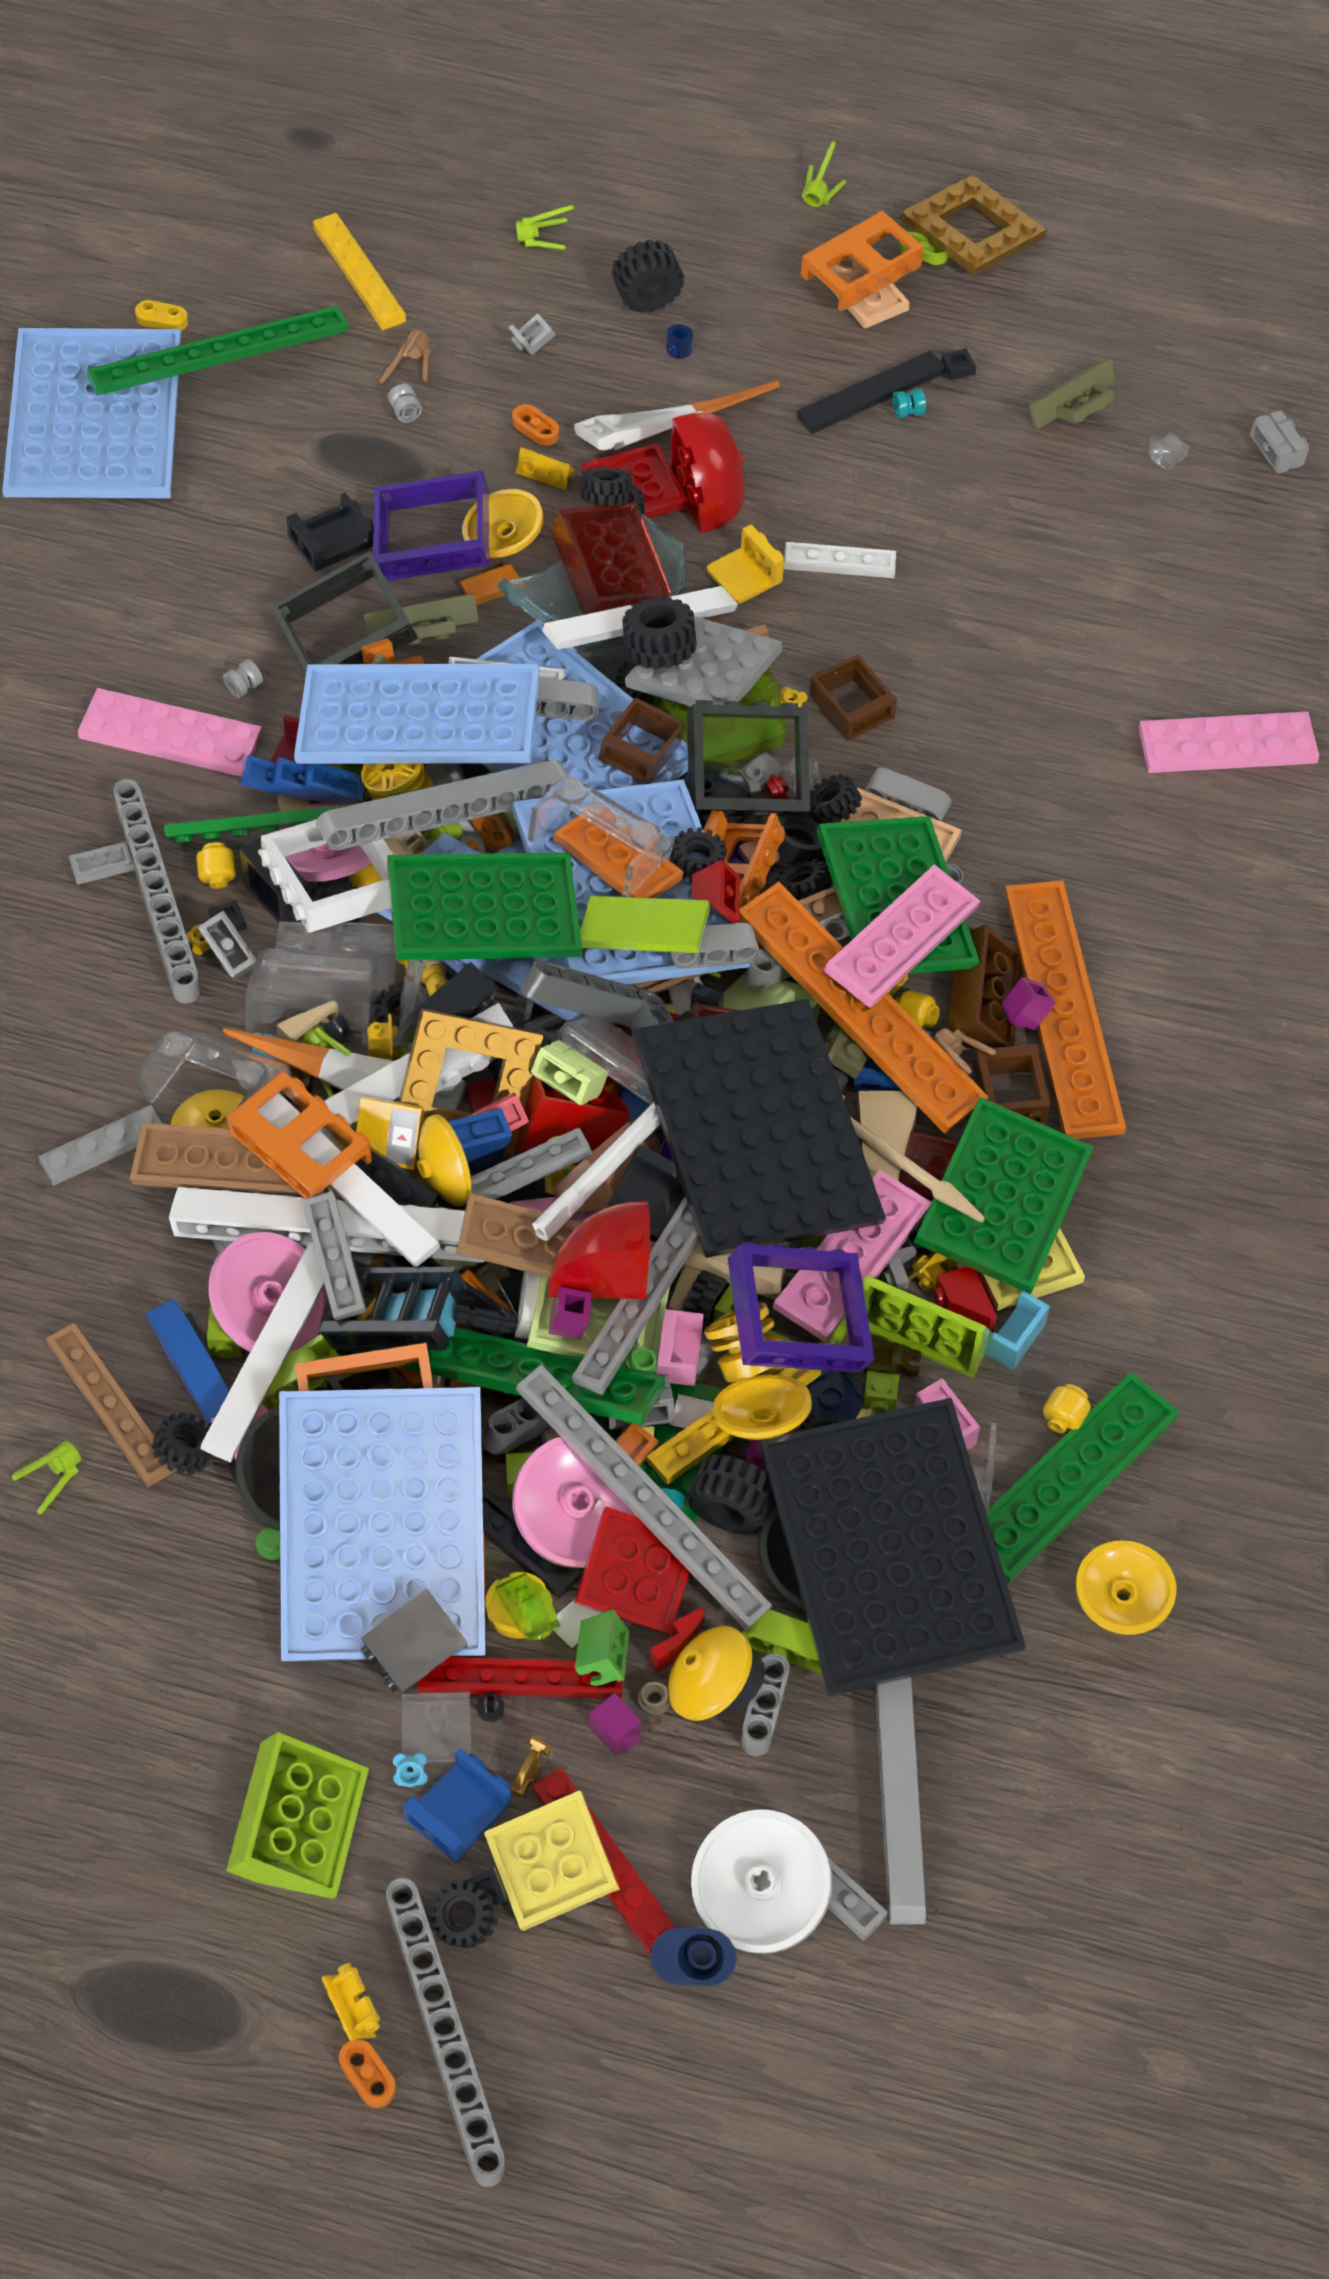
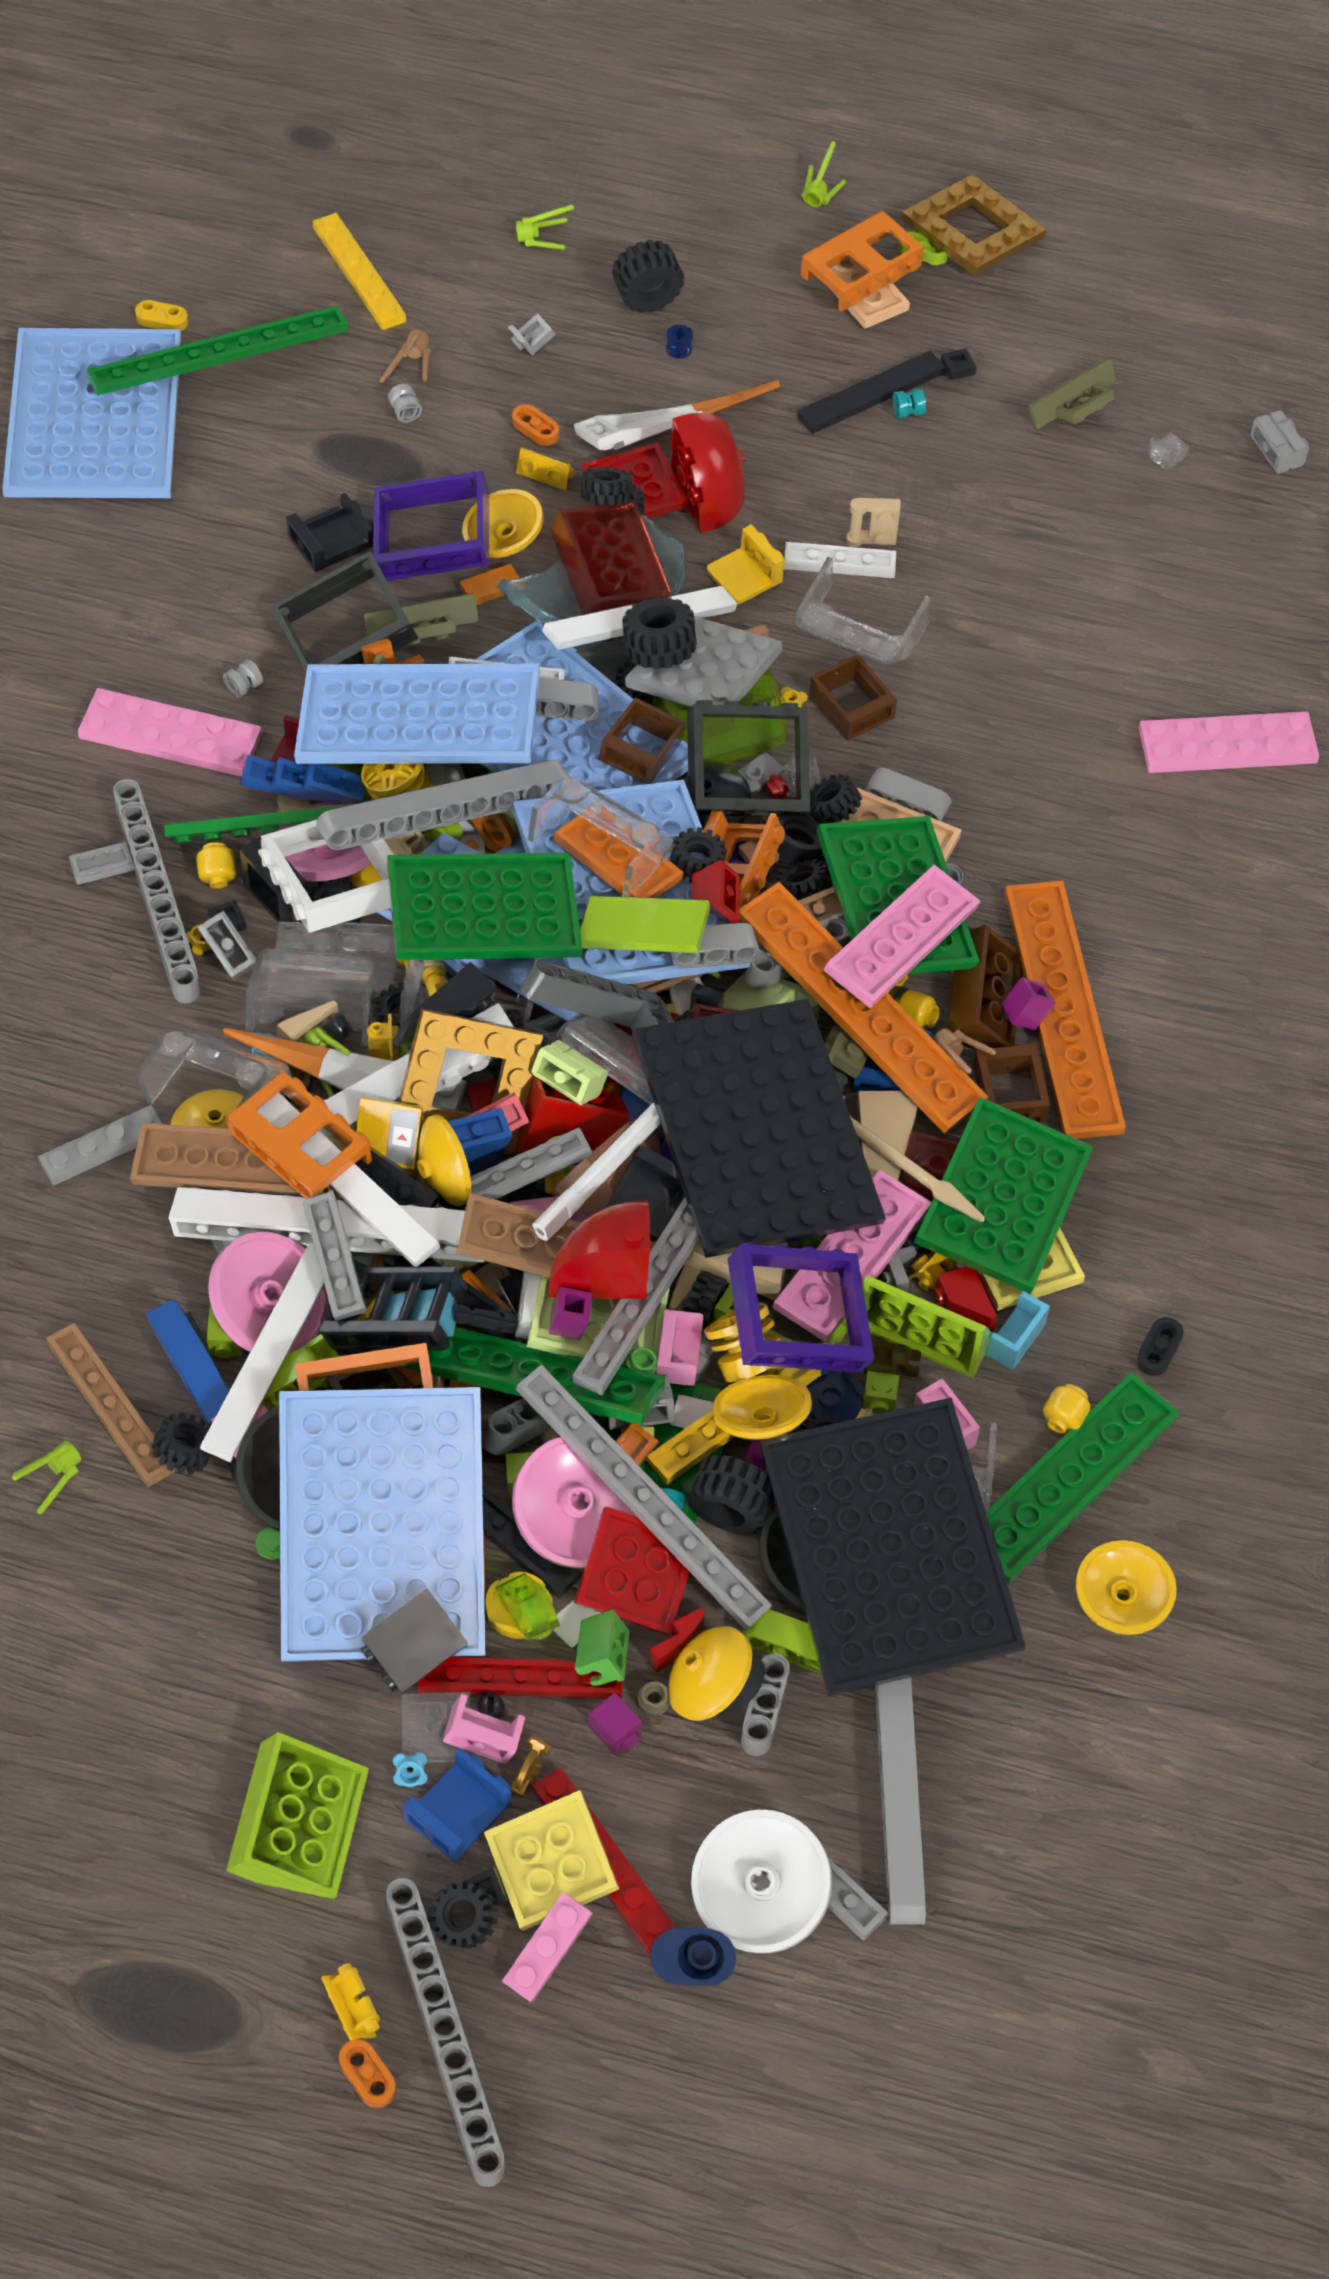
(482, 1733): none -> bright pink panel
(547, 1947): none -> bright pink plate
(824, 624): none -> clear windscreen
(882, 525): none -> tan plate
(1159, 1348): none -> black plate

